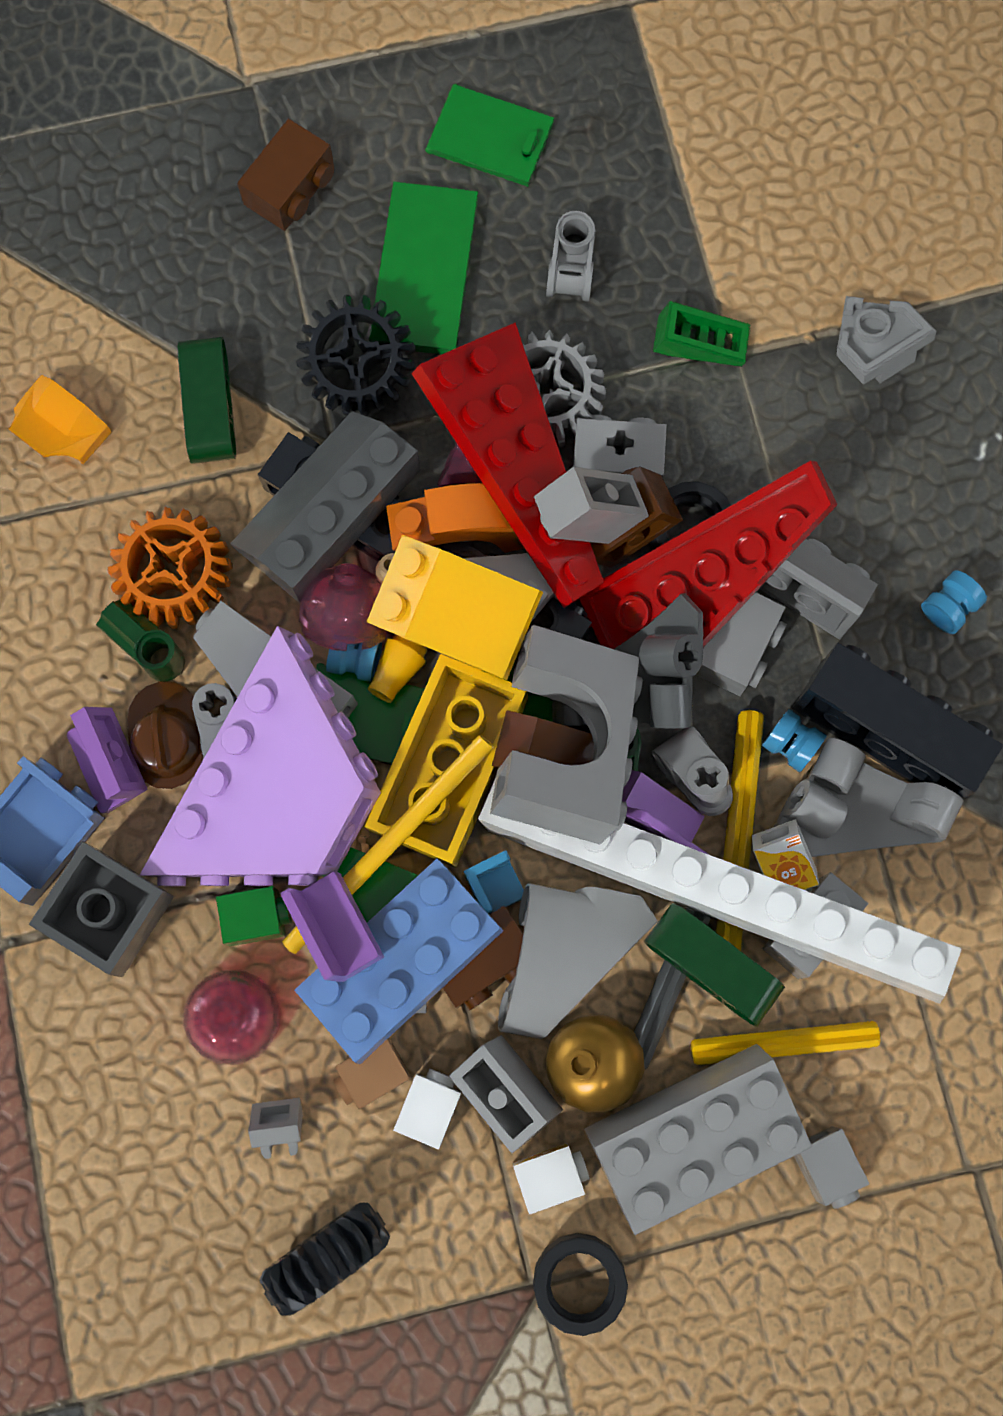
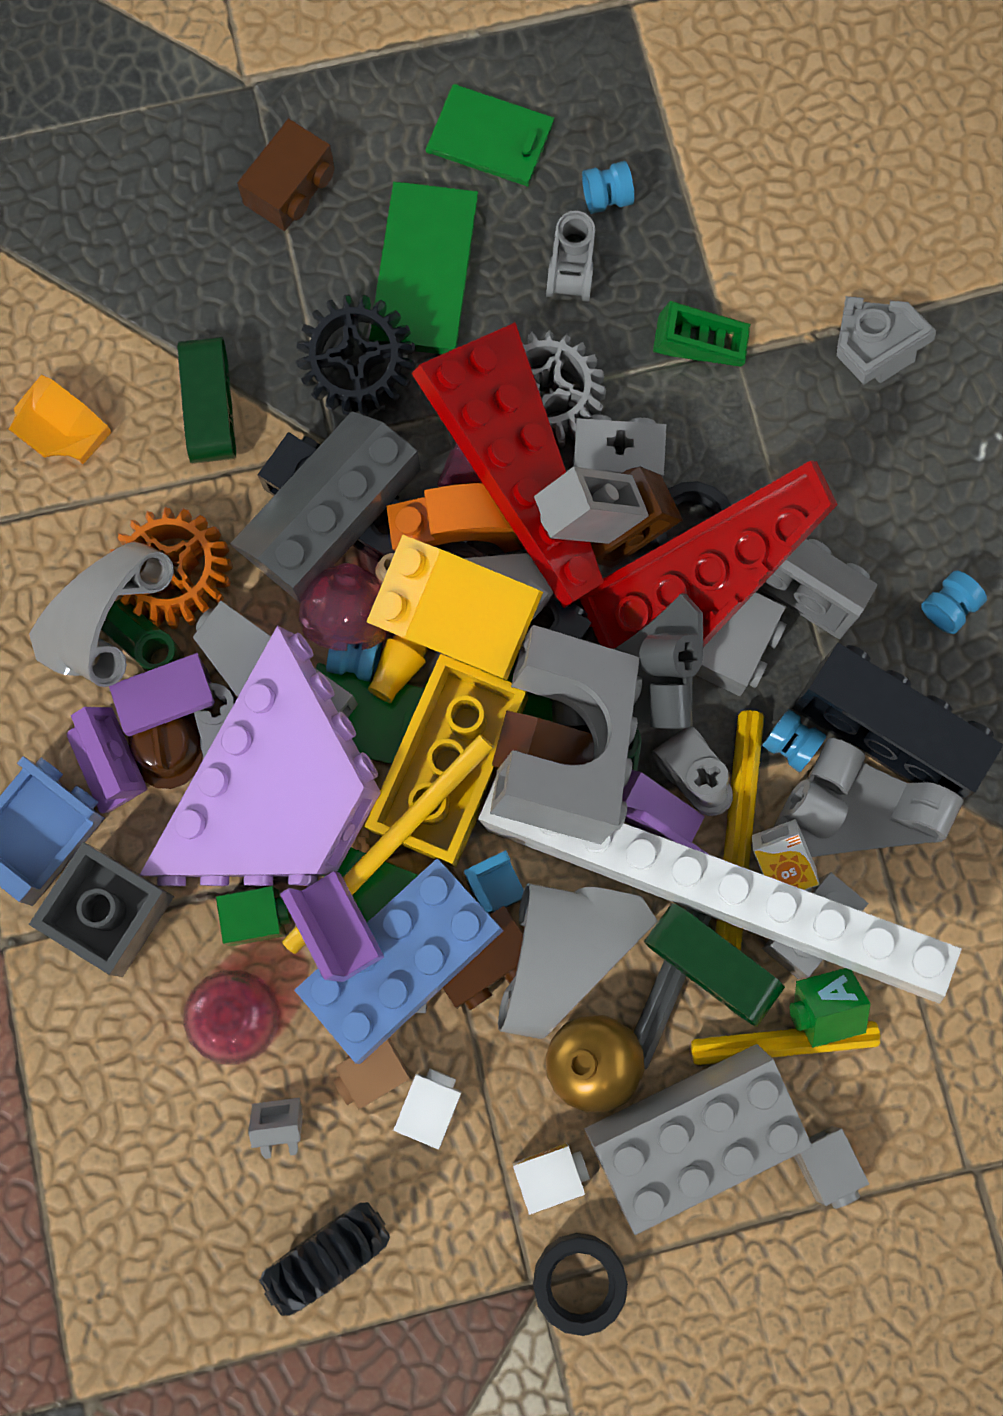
(70, 626): none -> light grey panel
(162, 694): none -> medium lavender panel
(506, 1093): light grey brick -> none
(608, 187): none -> dark azure wheel
(830, 1007): none -> green brick

